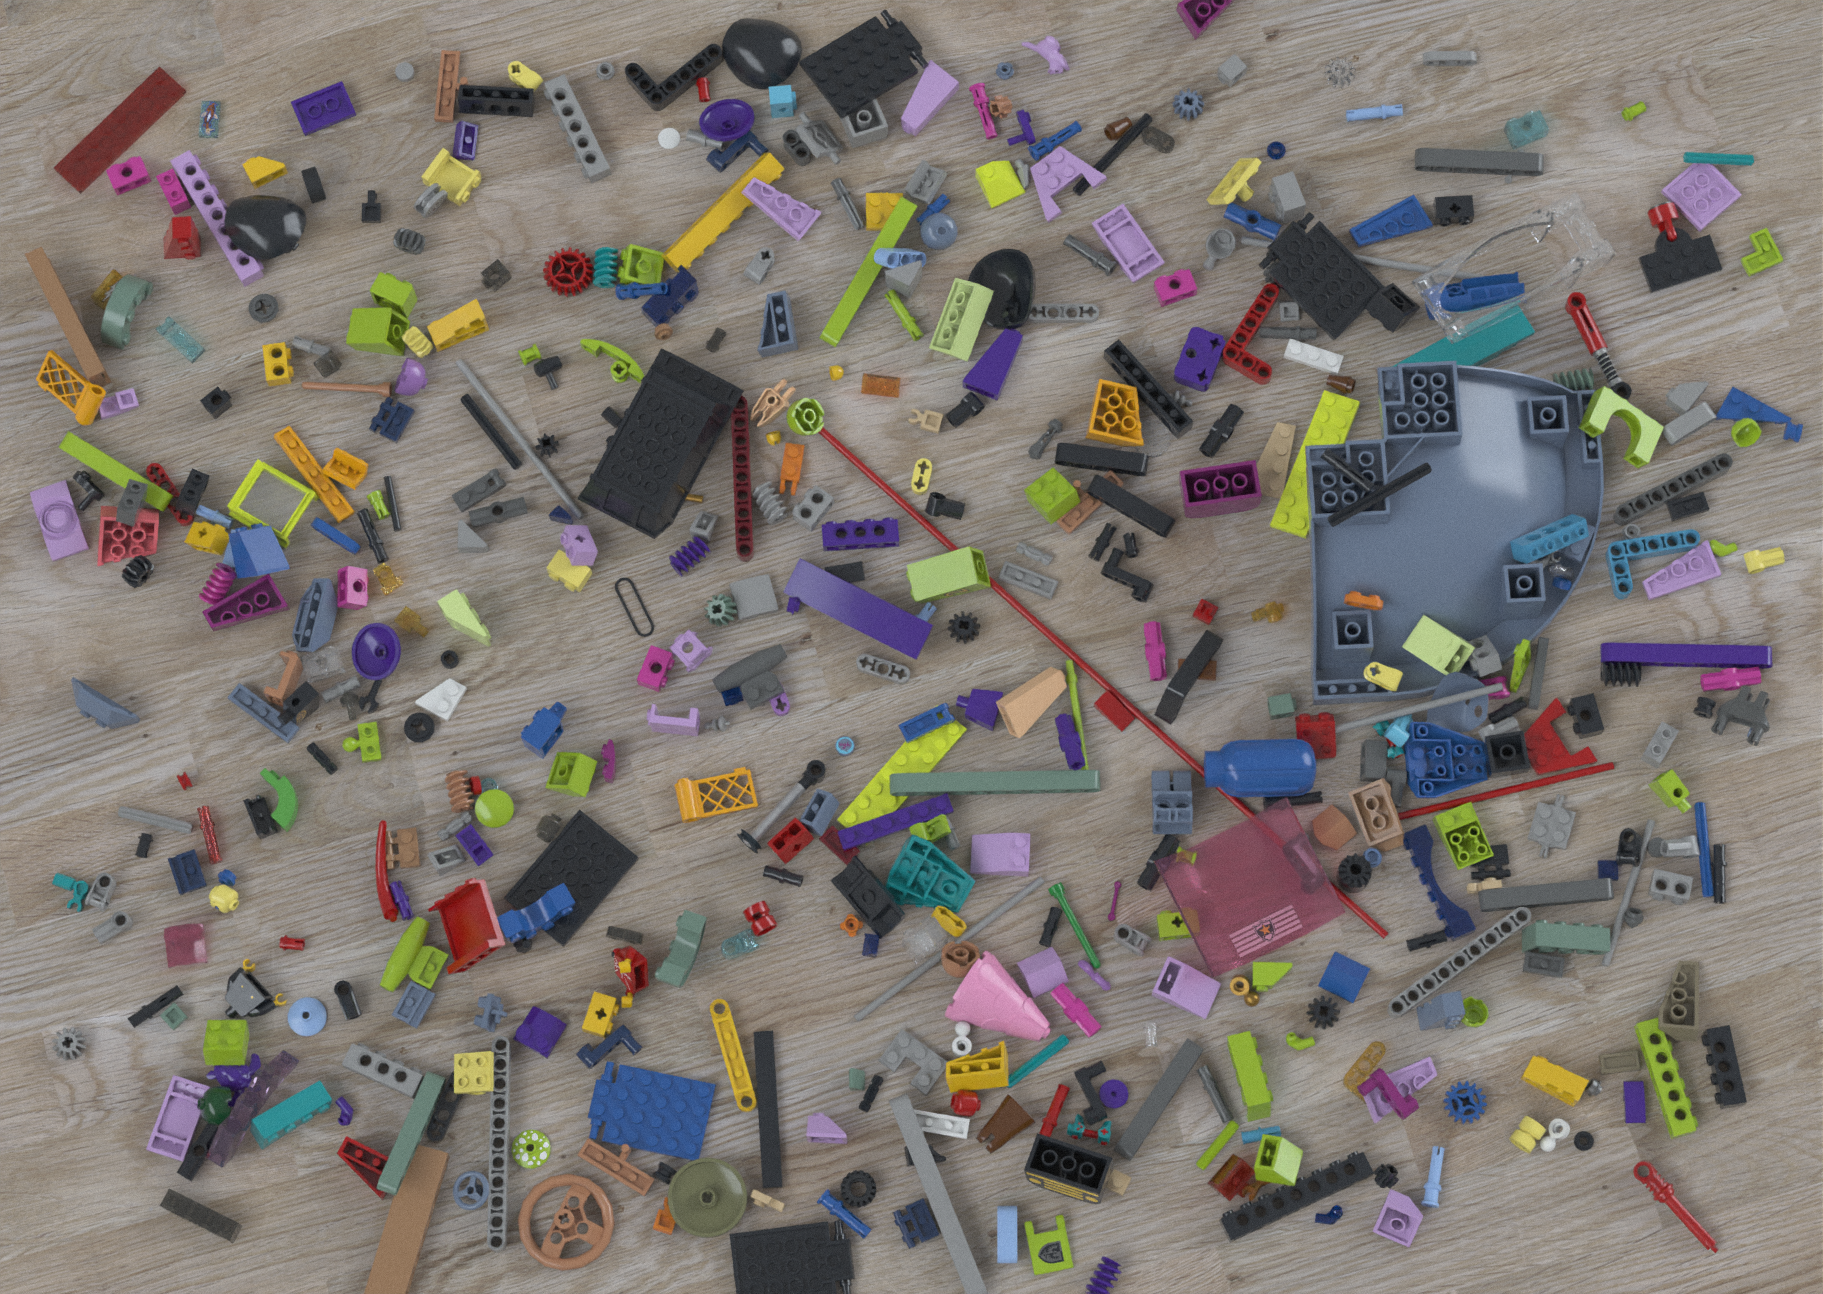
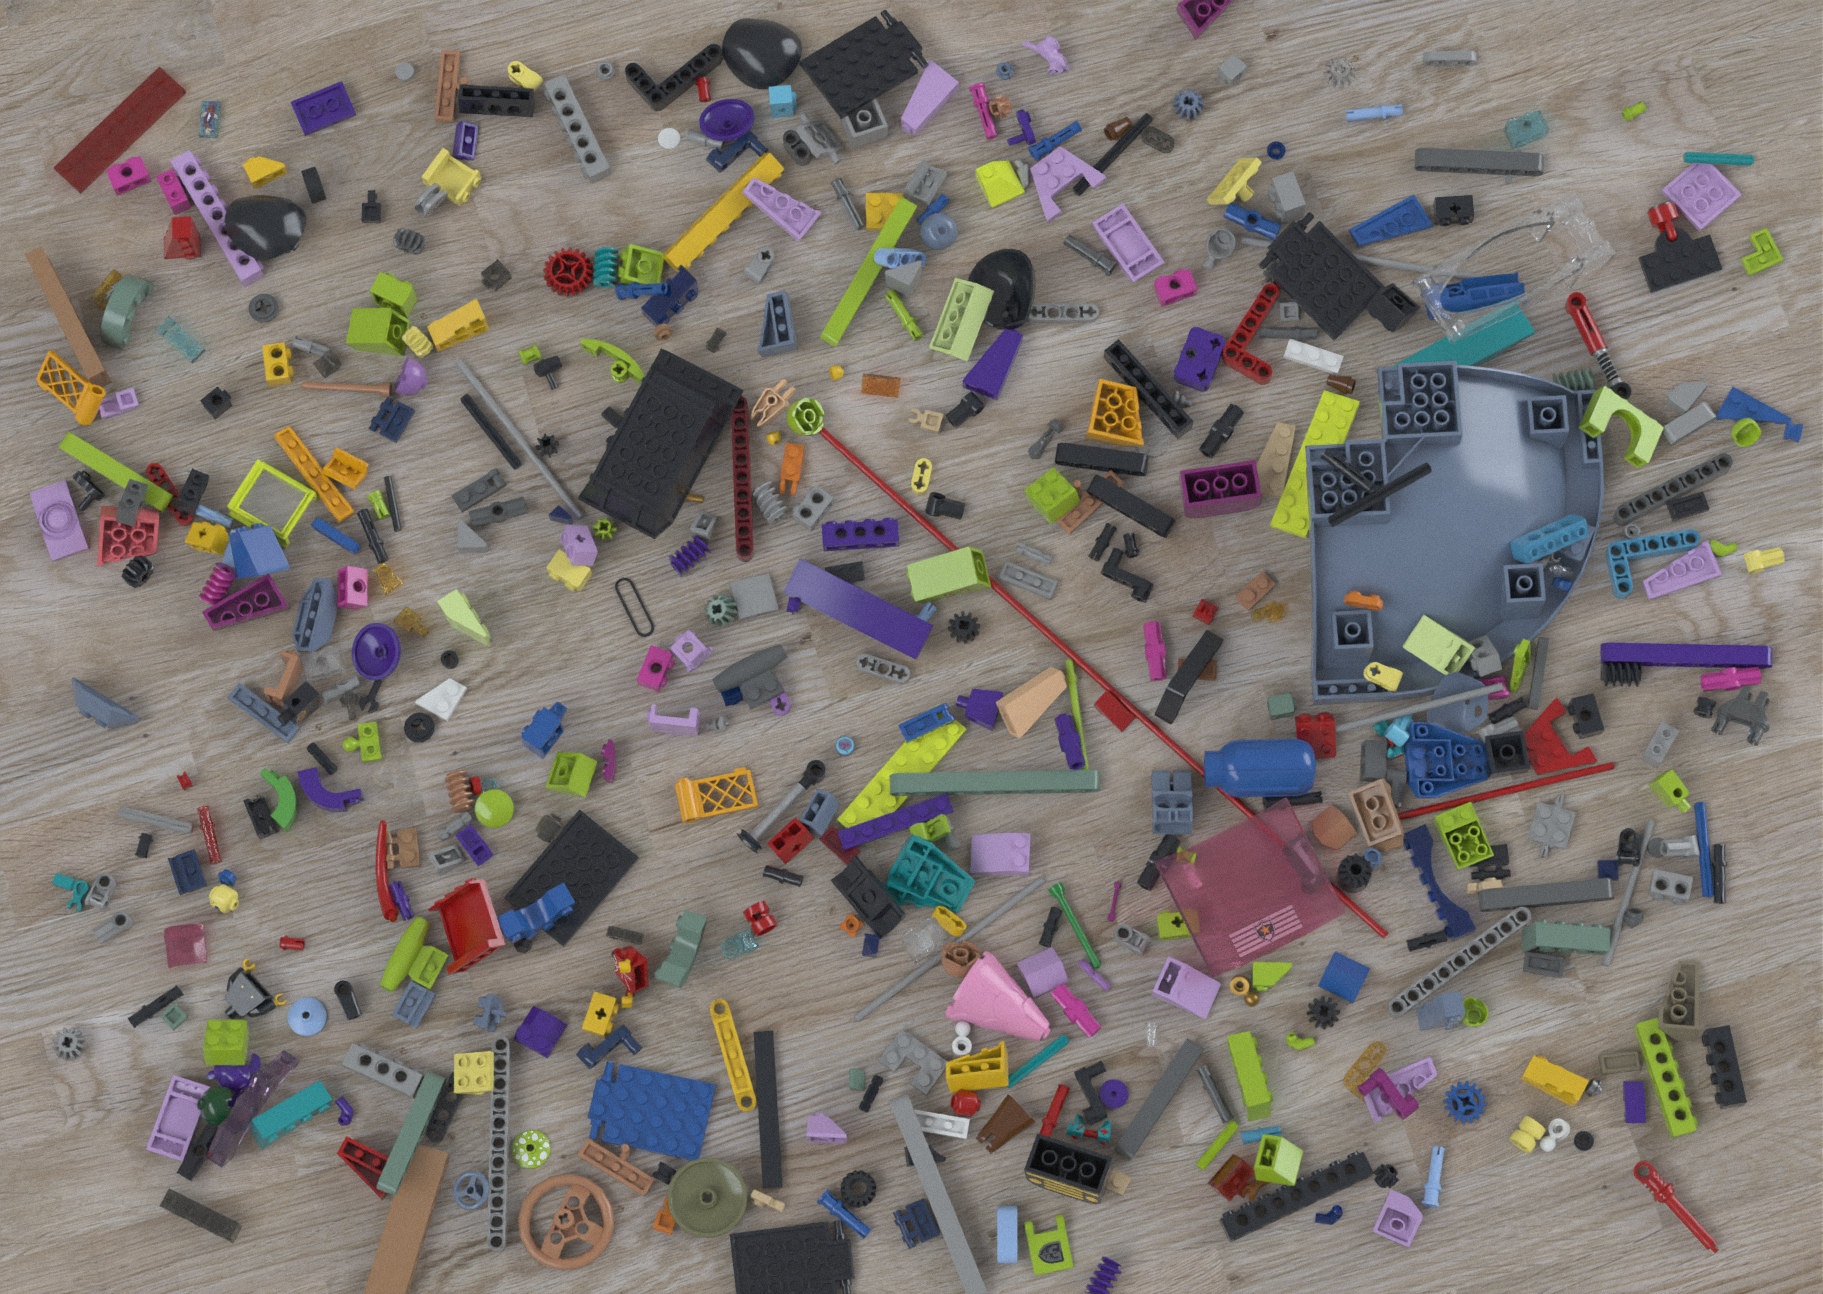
(333, 802): none -> dark purple arch
(602, 533): none -> lime gear
(1255, 591): none -> nougat piece

